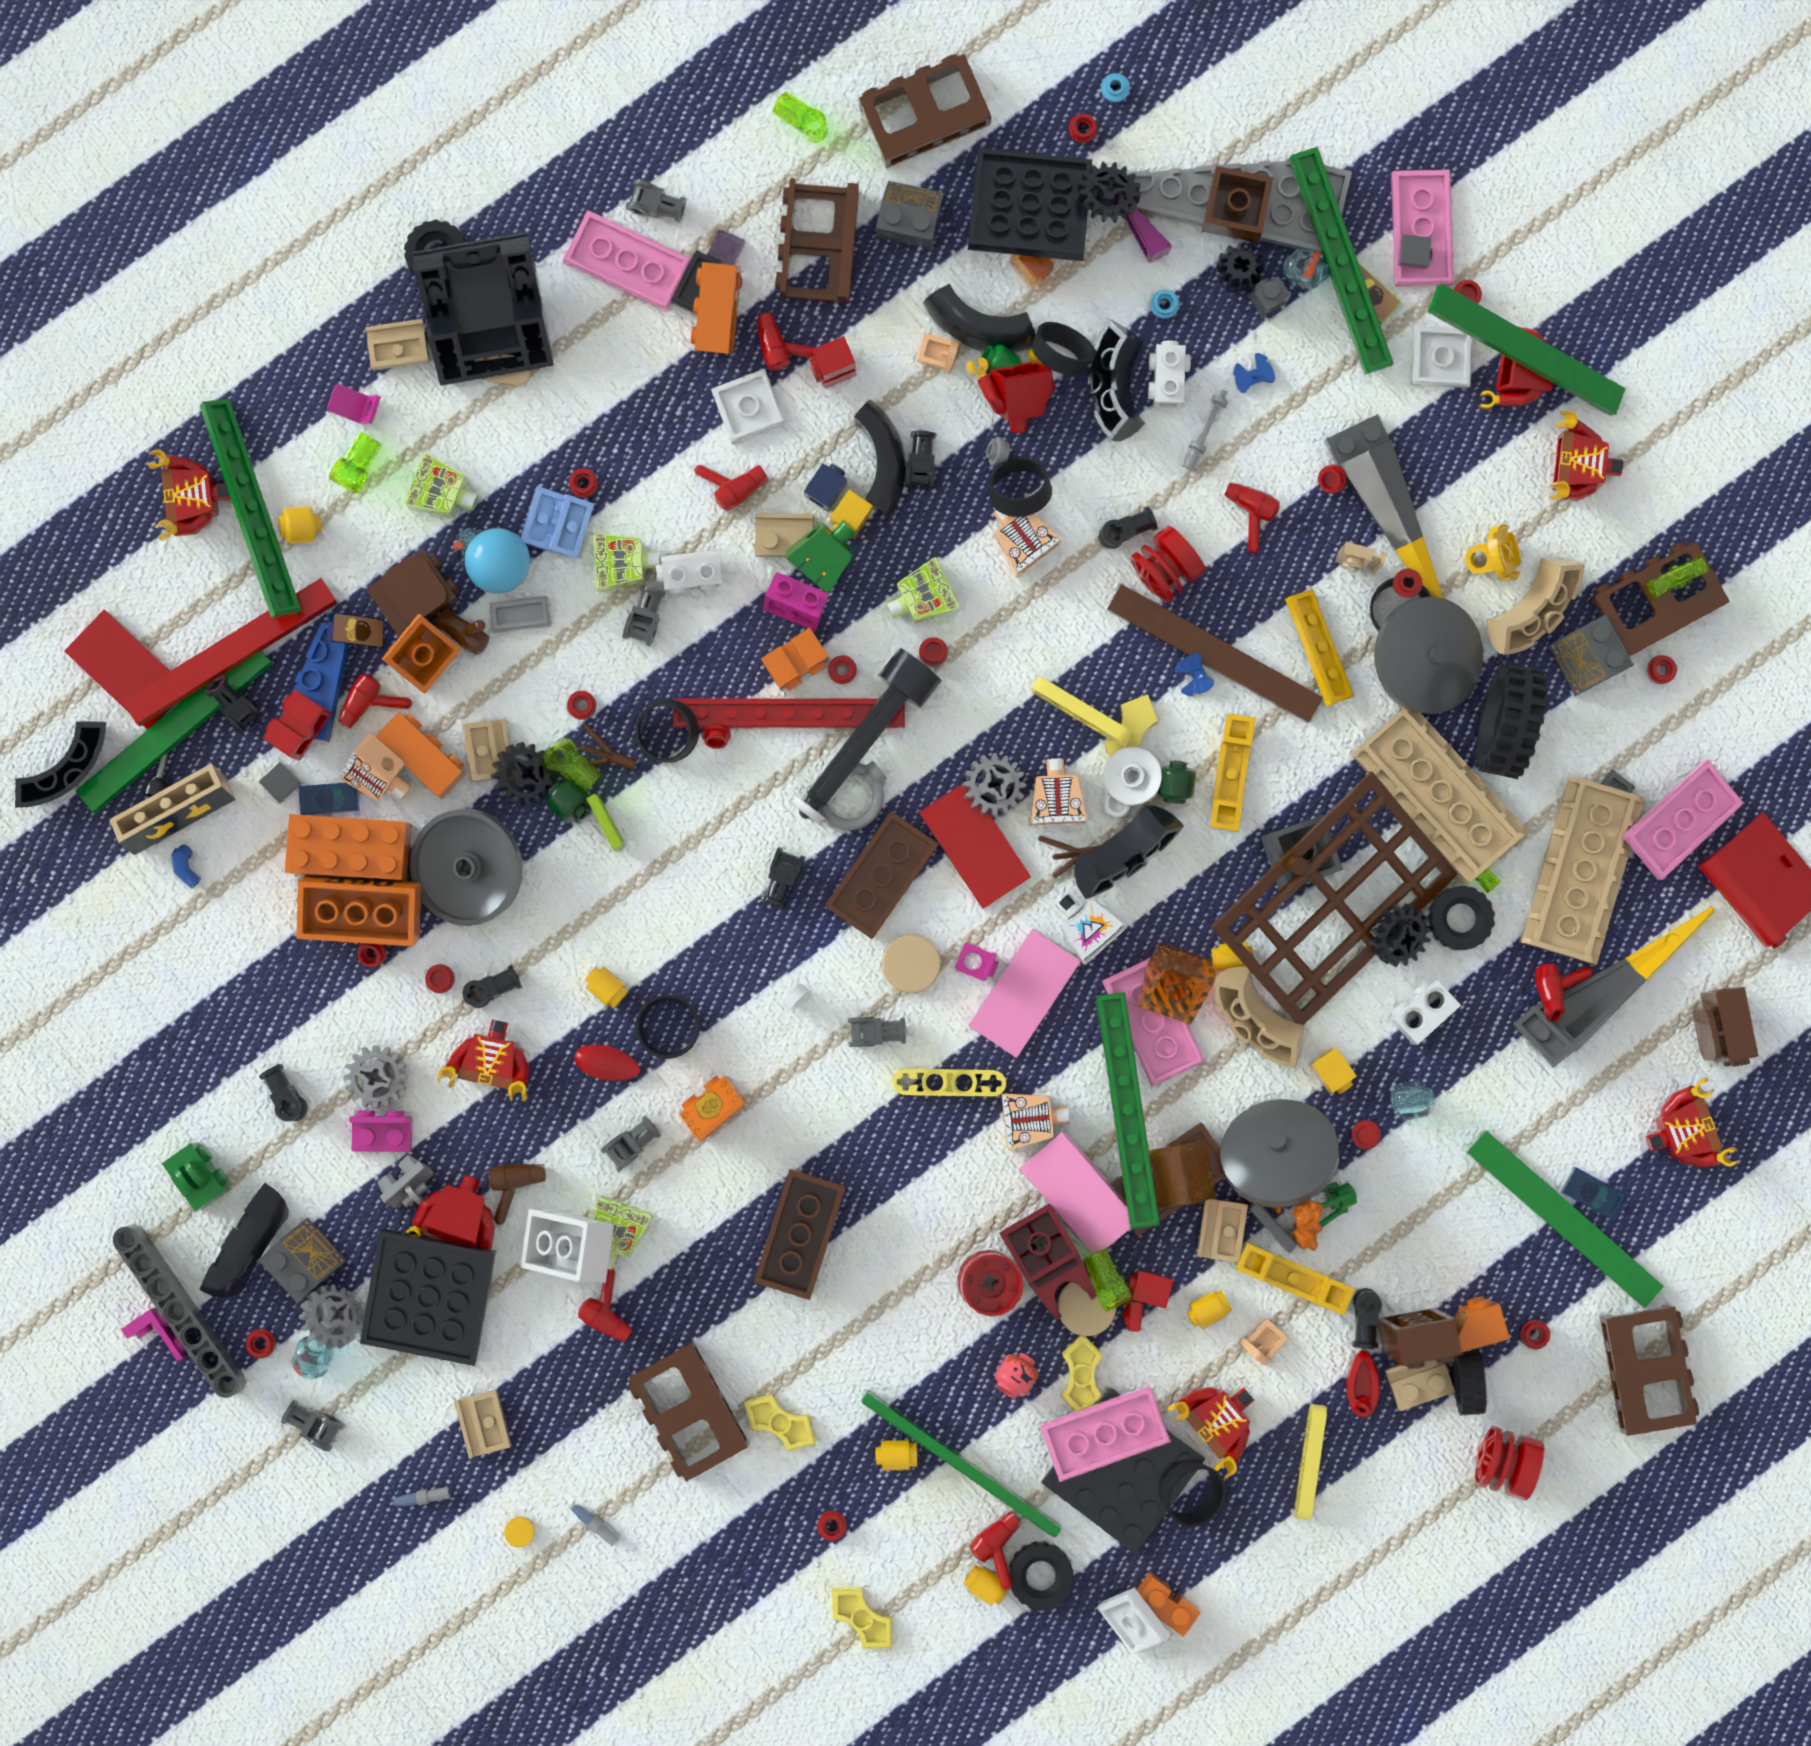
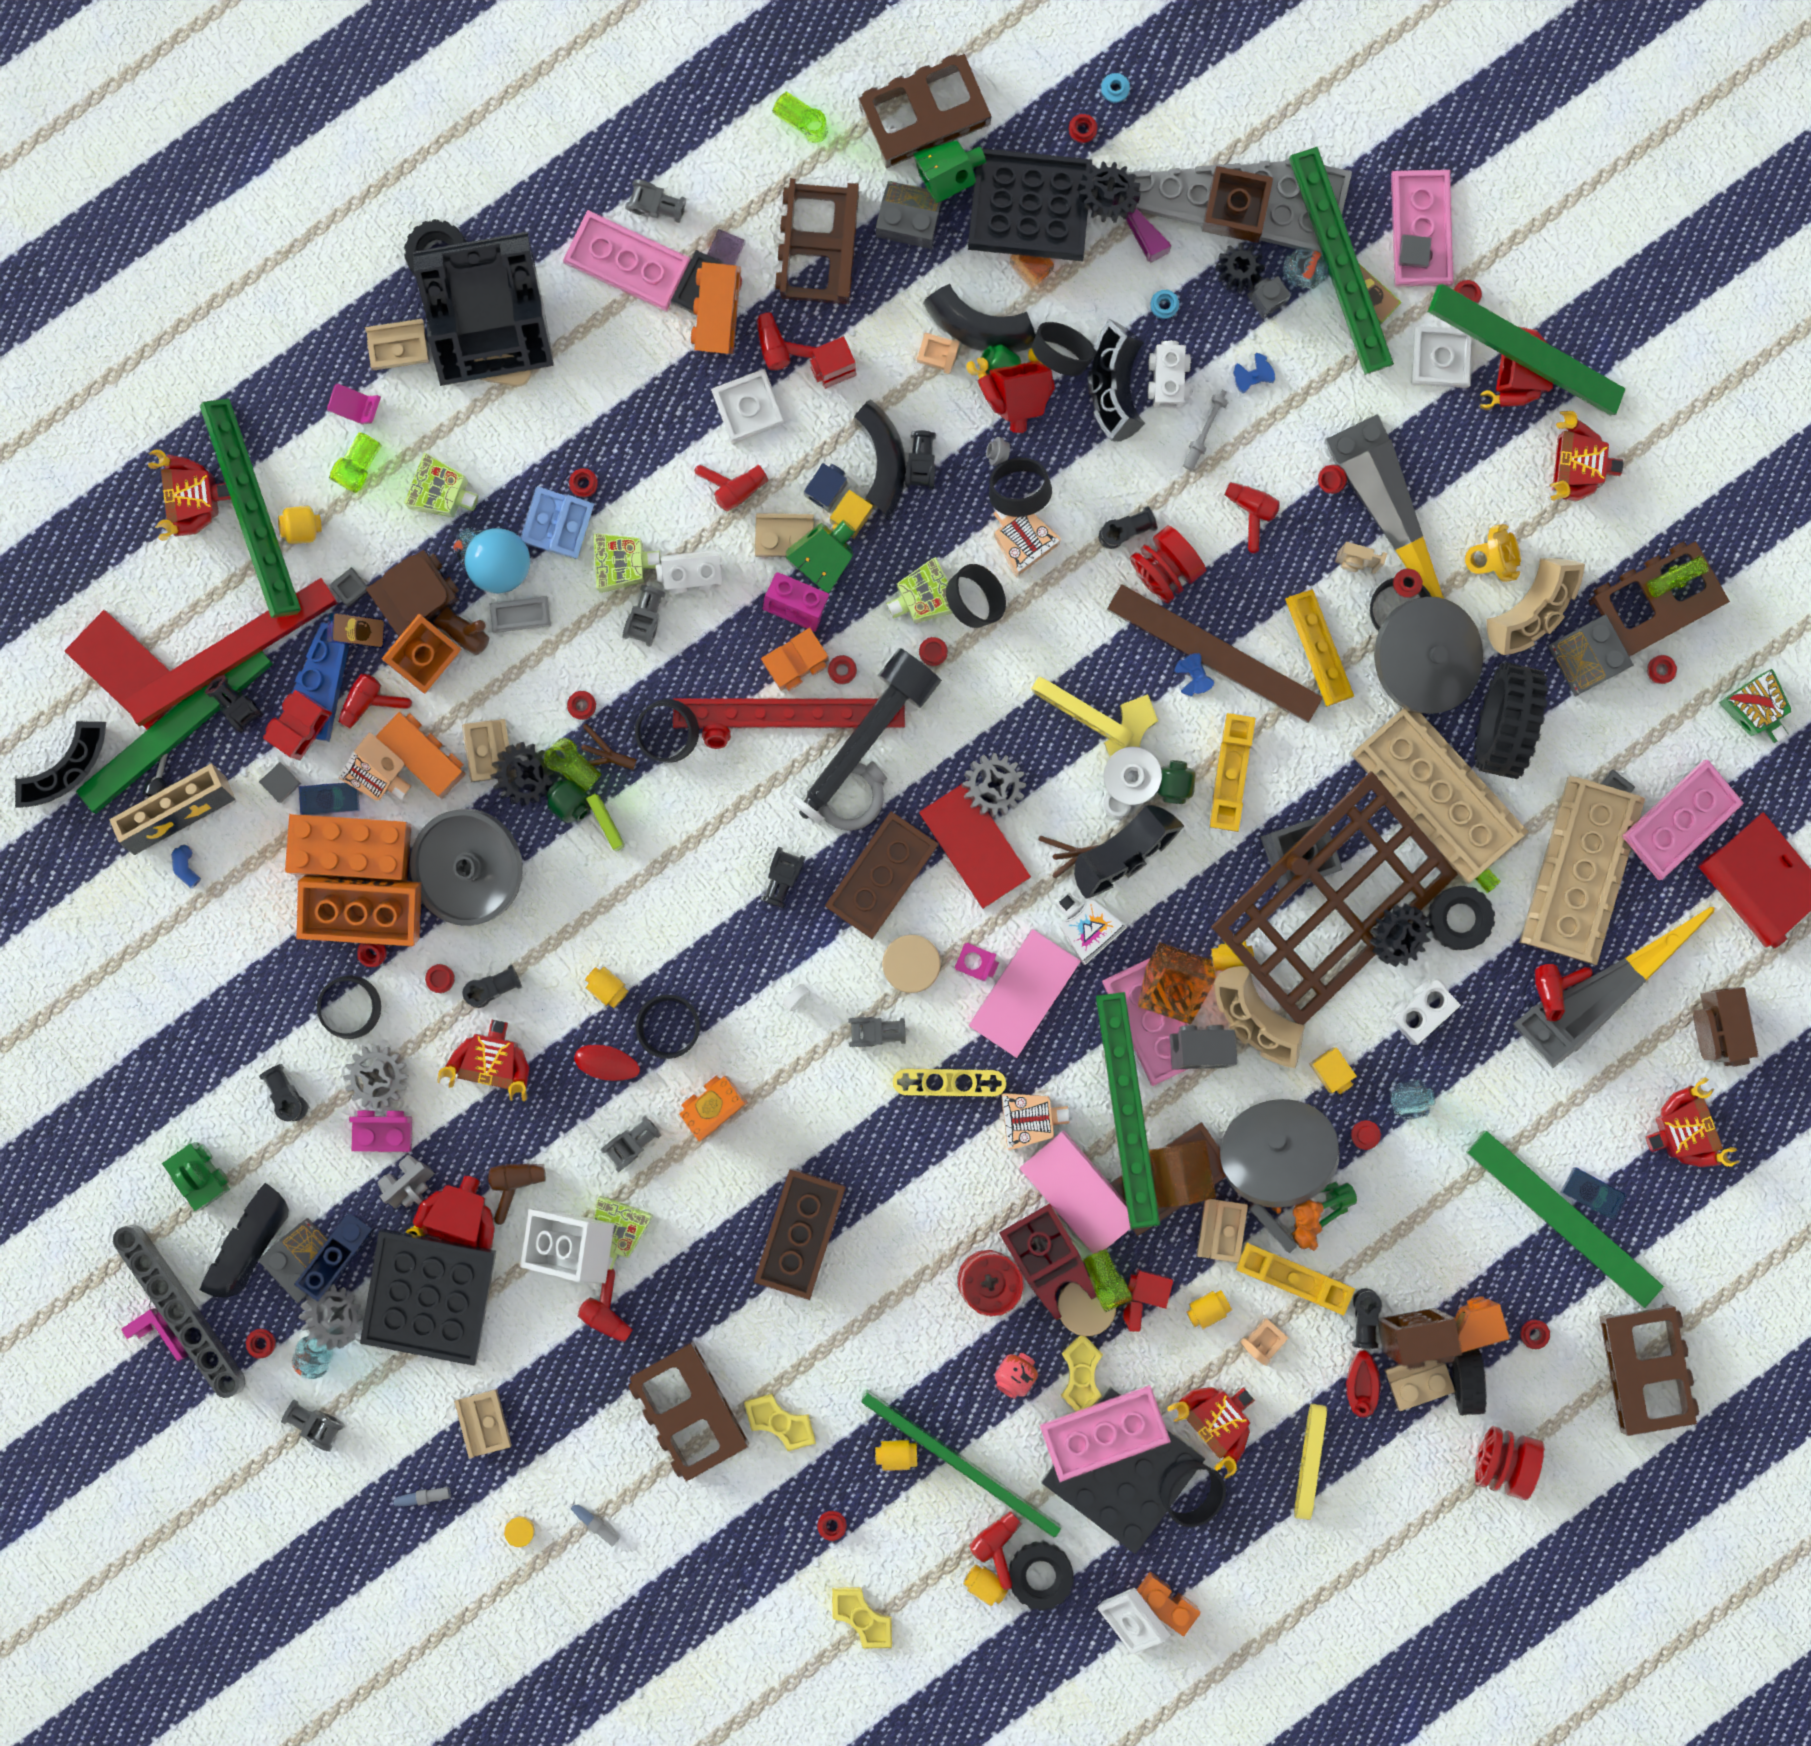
(334, 1257): none -> dark blue slope
(349, 587): none -> dark grey tile
(376, 1007): none -> black tyre
(947, 168): none -> green torso
(991, 587): none -> black tyre
(1057, 797): torso -> none
(1203, 1048): none -> dark grey brick
(1759, 706): none -> torso

